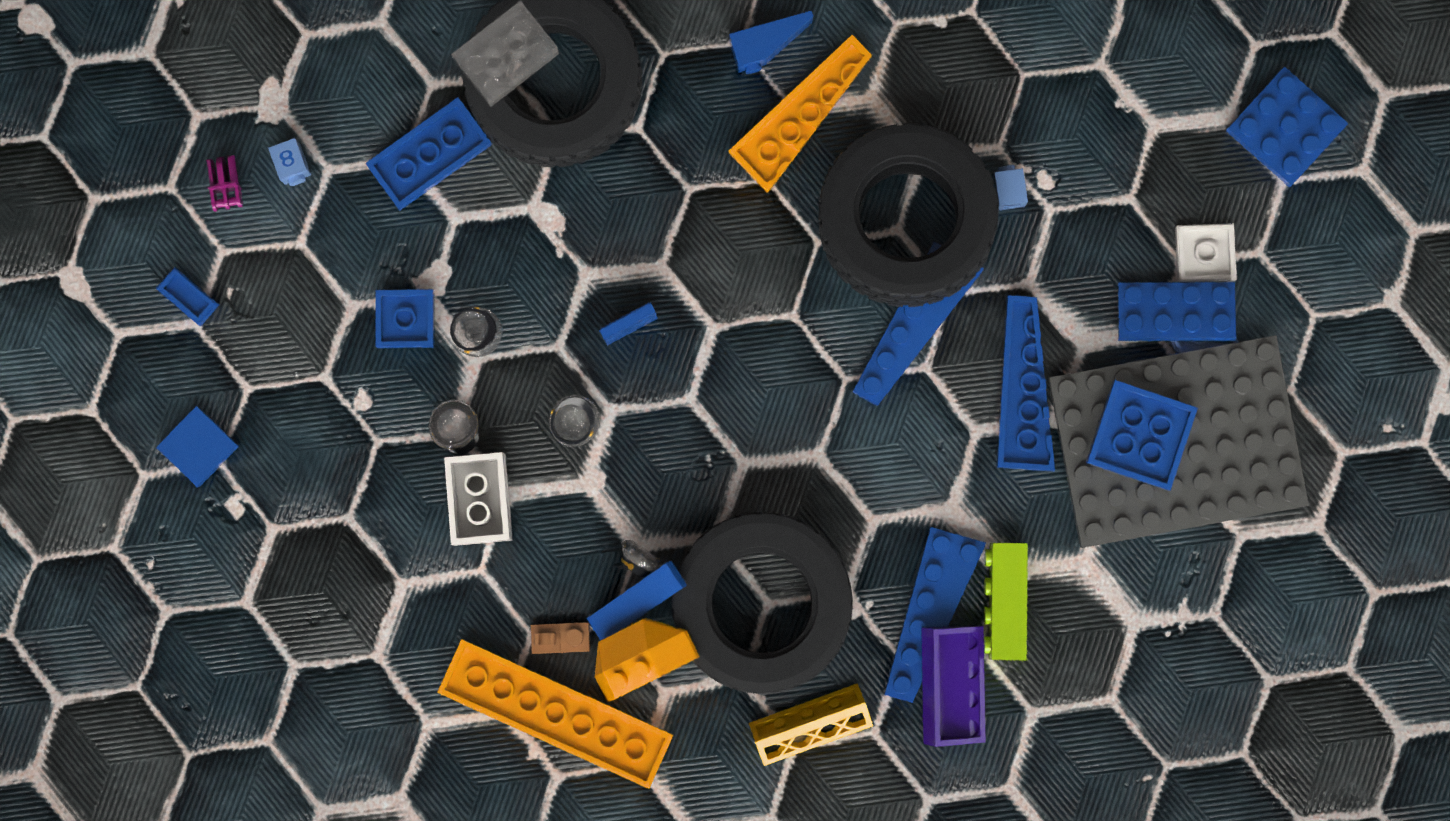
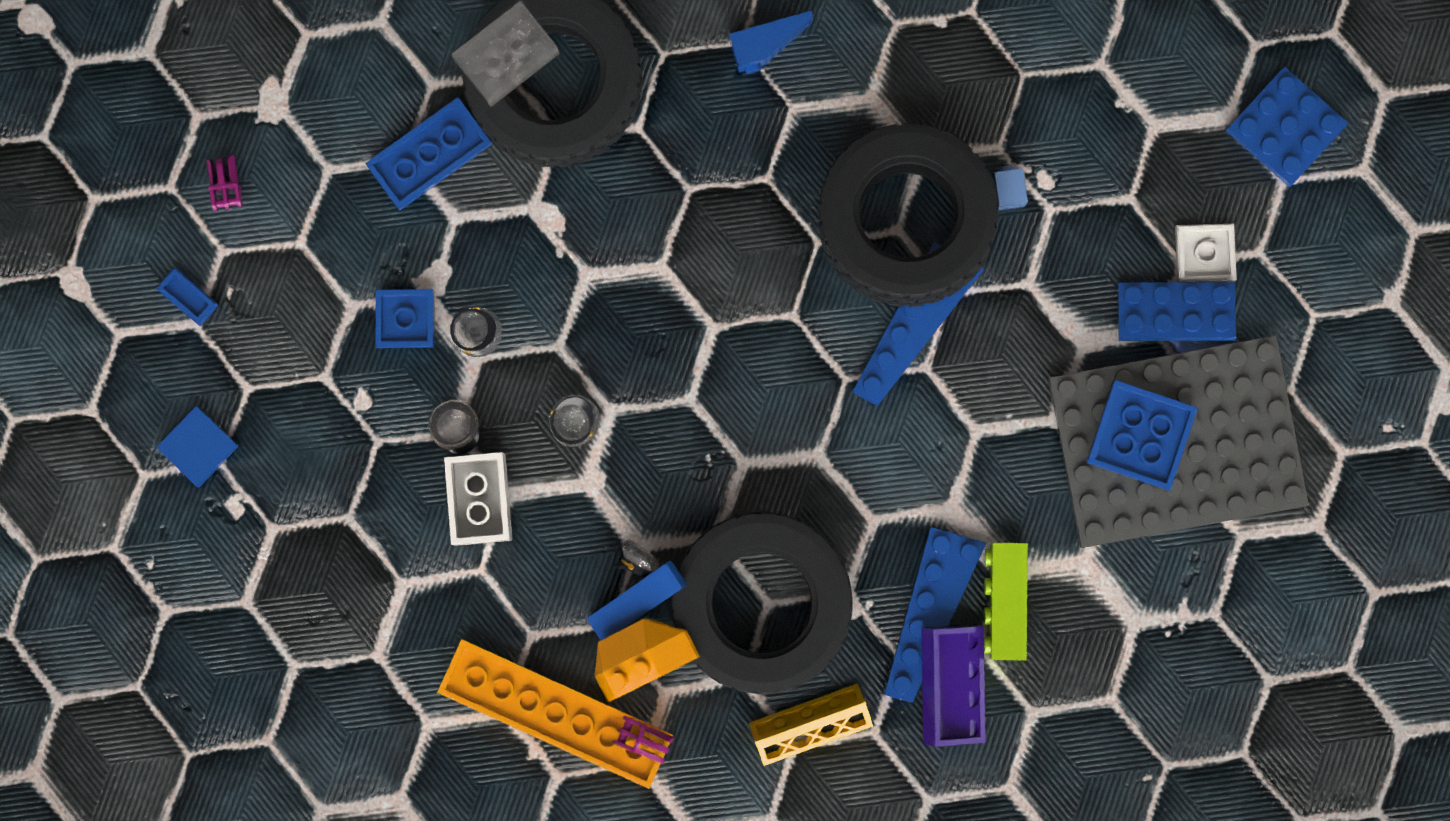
(290, 162): medium blue brick -> none
(560, 638): medium nougat plate -> none
(625, 732): none -> magenta arm
(628, 323): blue tile -> none
(786, 129): light orange wing -> none
(1024, 410): blue wing -> none

